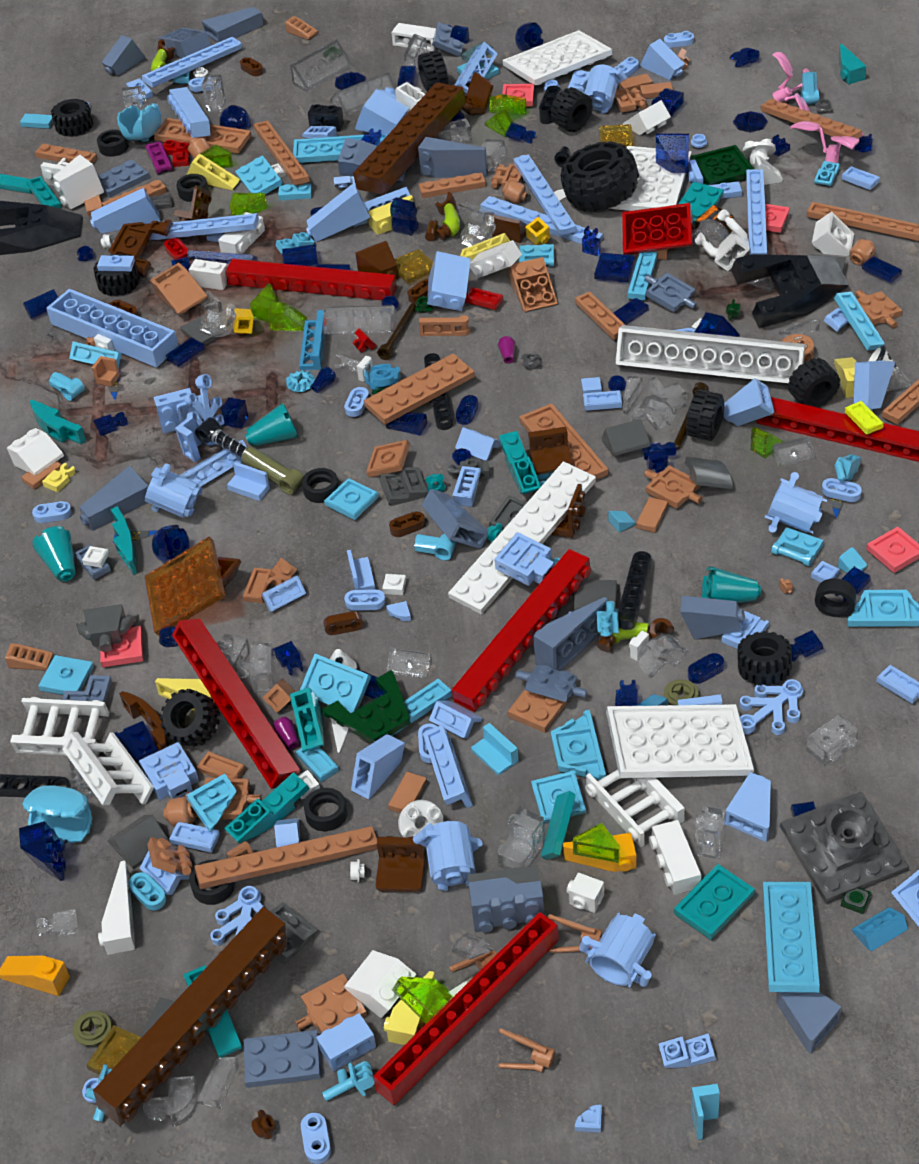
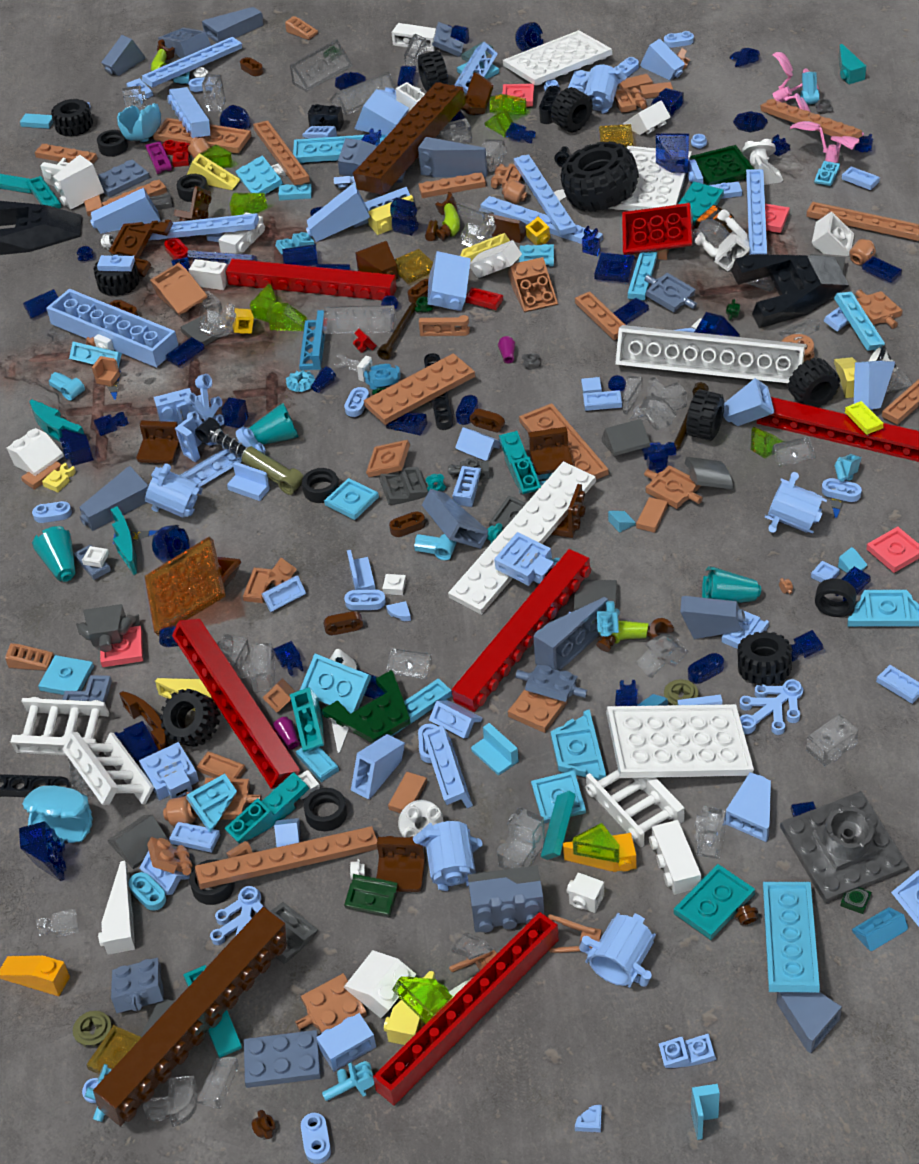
(76, 447): none -> clear blue slope
(137, 985): none -> sand blue plate
(158, 442): none -> reddish brown bracket
(247, 438): none -> light blue plate
(371, 895): none -> dark green plate
(461, 455): clear blue plate -> none
(487, 420): none -> reddish brown beam
(541, 1054): nougat plant -> none
(638, 645): white plate -> none
(643, 568): black beam -> none
(746, 915): none -> reddish brown plate
(797, 546): medium azure plate -> none

